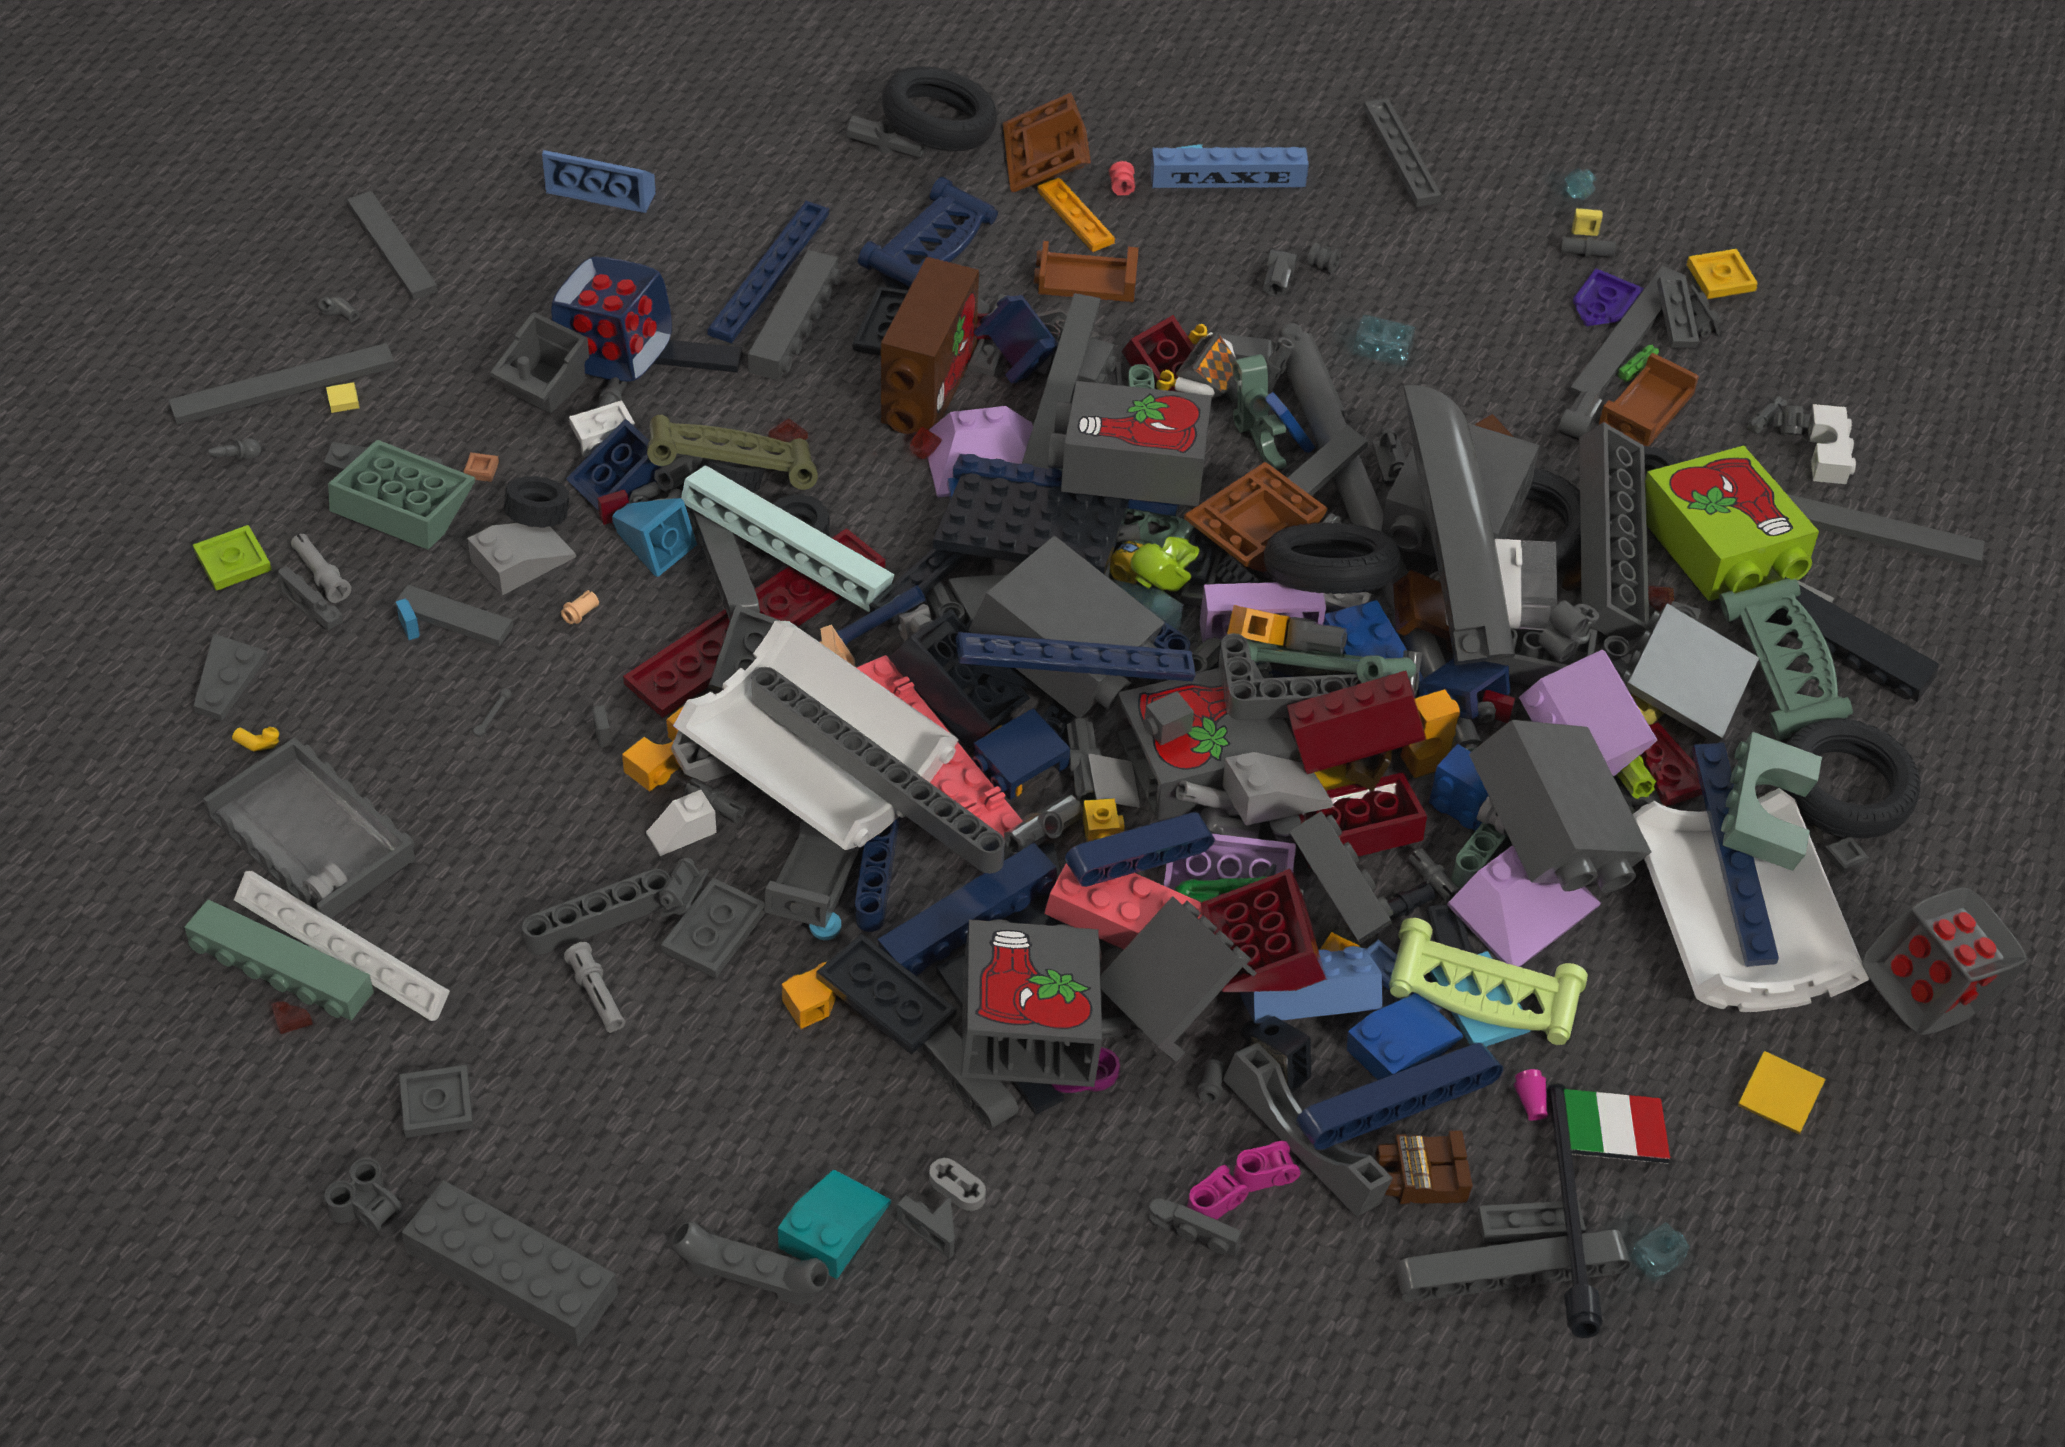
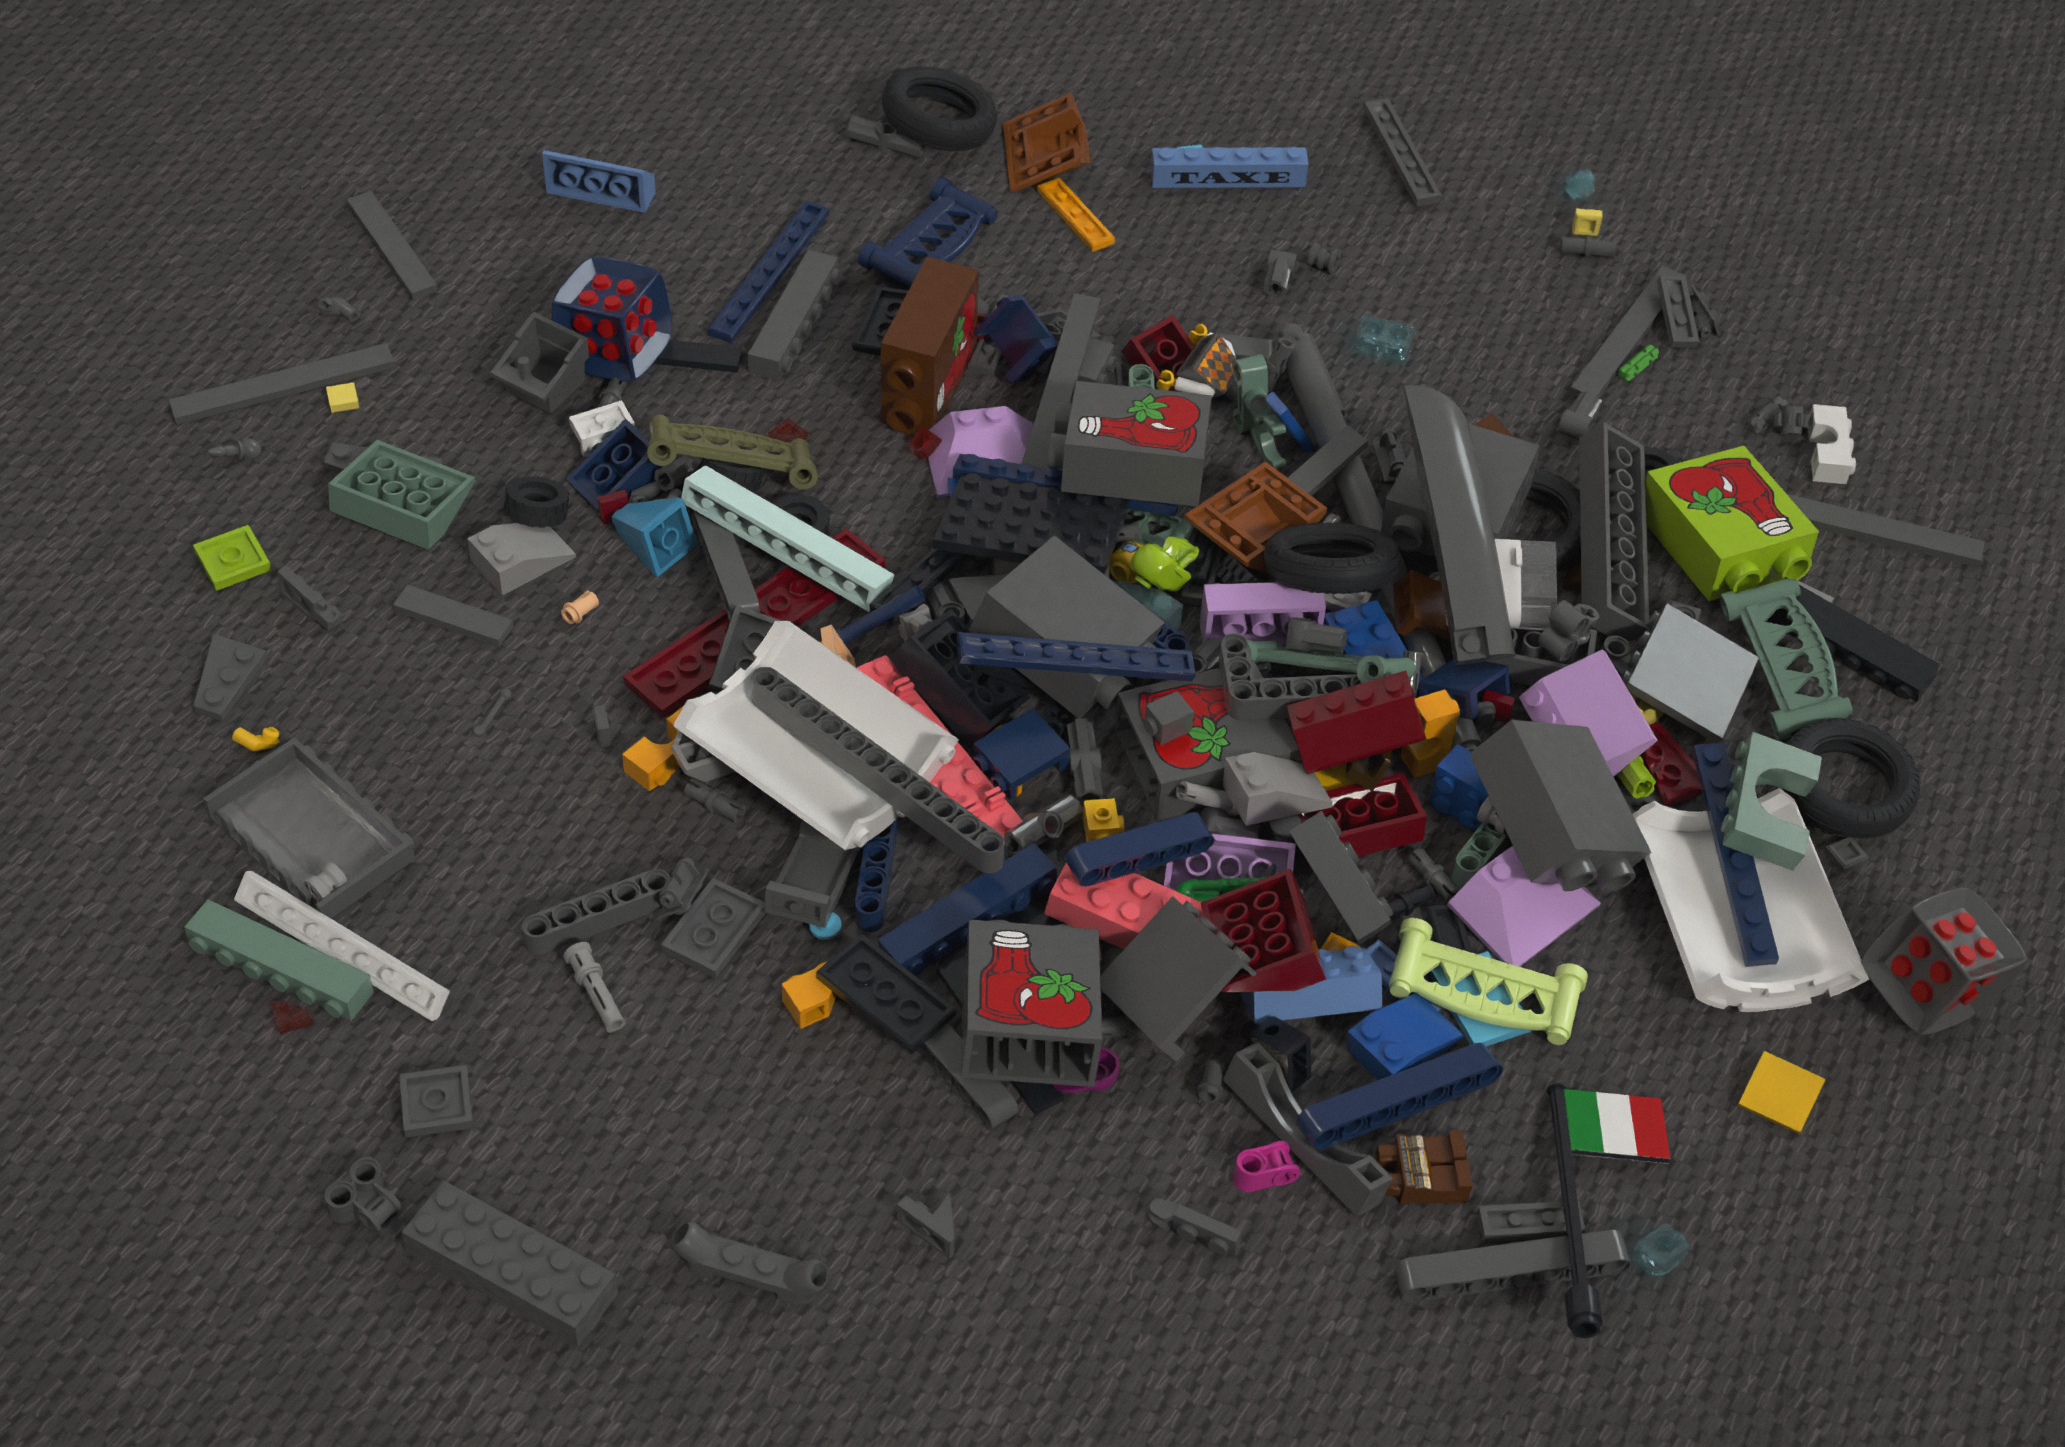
(325, 574): light grey pin -> none
(407, 619): dark azure tile -> none
(481, 466): nougat tile -> none
(683, 823): white slope -> none
(831, 1221): teal slope -> none
(955, 1186): light grey beam -> none
(1086, 275): dark orange panel -> none
(1114, 780): light grey sticker -> none
(1122, 178): coral bush -> none
(1217, 1192): dark pink piece -> none
(1258, 625): light orange slope -> none
(1532, 1092): dark pink cone -> none
(1605, 298): dark purple tile -> none
(1650, 400): dark orange panel -> none
(1660, 596): clear red tile -> none
(1722, 273): yellow plate -> none

